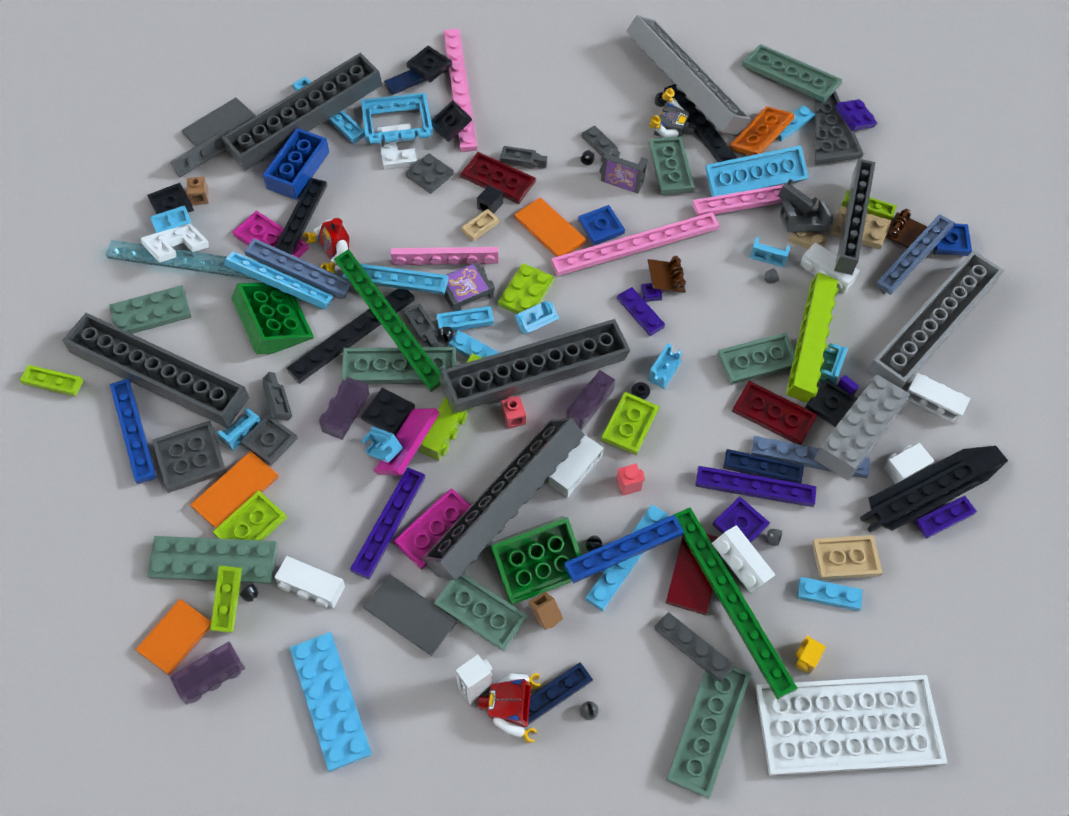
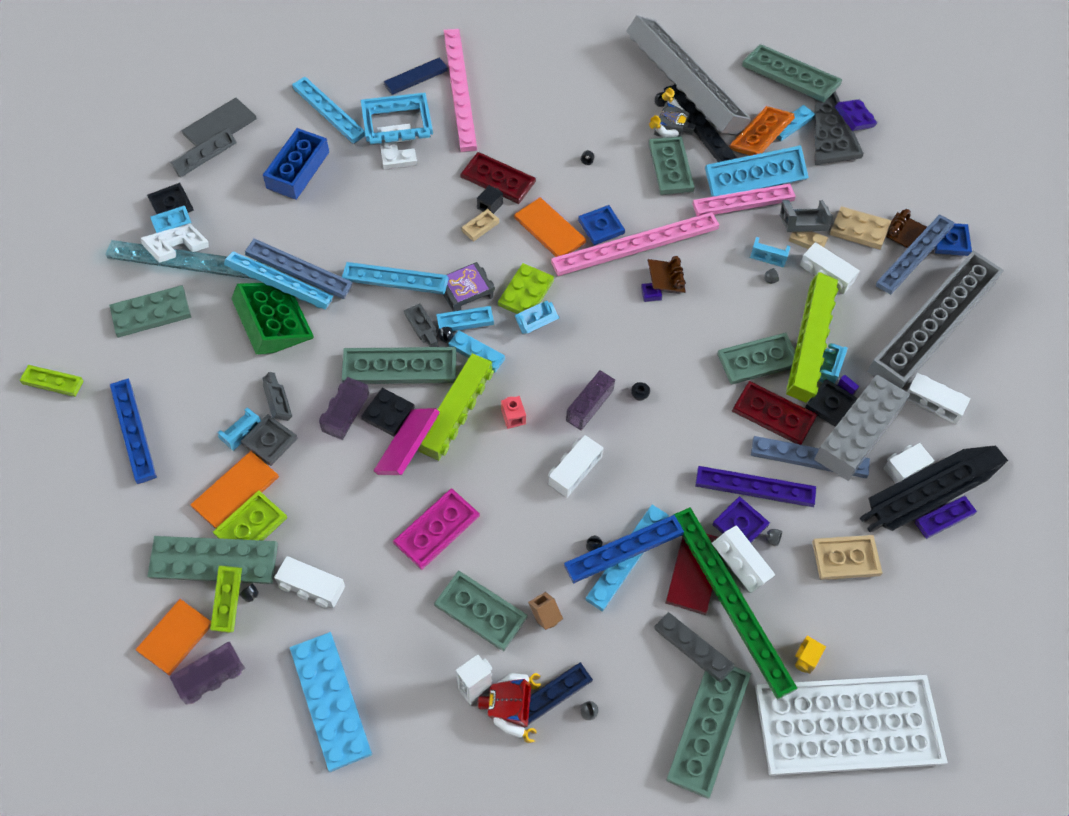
(156, 369): dark grey brick -> none
(189, 456): dark grey plate -> none
(197, 190): medium nougat brick -> none
(264, 230): dark pink tile -> none
(301, 216): black tile -> none
(302, 110): dark grey brick -> none
(332, 238): torso -> none
(345, 338): black plate -> none
(383, 445): medium azure hinge -> none
(387, 523): dark purple plate -> none
(389, 320): green plate -> none
(410, 615): dark grey tile -> none
(429, 63): black plate -> none
(429, 173): dark grey plate -> none
(438, 256): bright pink plate -> none
(450, 121): black plate -> none
(503, 498): dark grey brick -> none
(523, 157): dark grey hinge -> none
(533, 365): dark grey brick -> none
(535, 559): green slope -> none
(599, 141): dark grey hinge -> none
(622, 172): panel -> none
(630, 423): lime plate -> none
(630, 479): coral brick -> none
(641, 311): dark purple plate -> none
(665, 367): medium azure hinge -> none
(762, 466): dark blue tile -> none
(797, 199): dark grey hinge -> none
(830, 594): medium azure plate -> none
(855, 217): dark grey brick -> none
(876, 207): lime plate -> none

